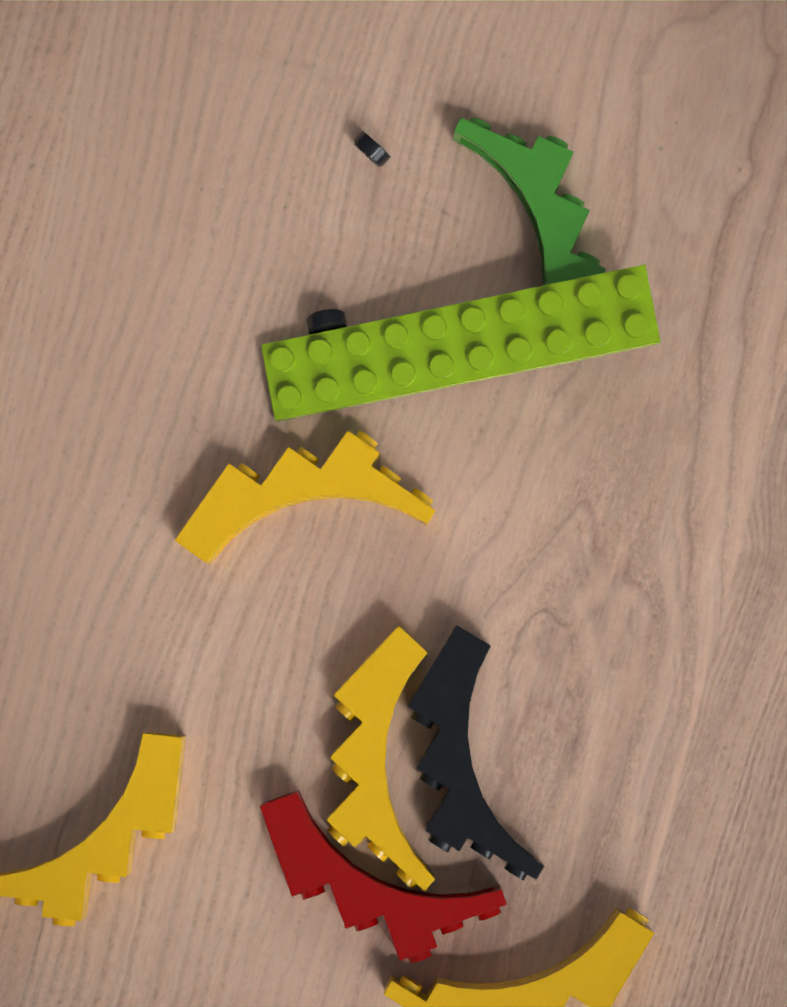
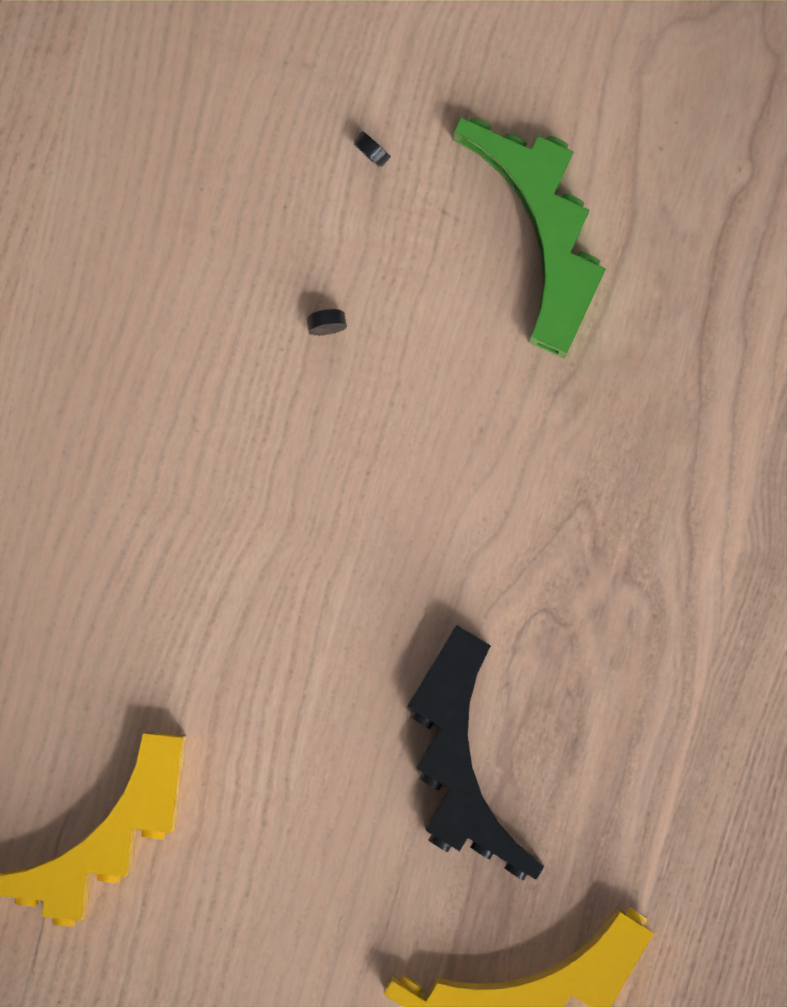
(348, 474): yellow arch -> none
(368, 809): yellow arch -> none
(410, 915): red arch -> none
(461, 343): lime plate -> none

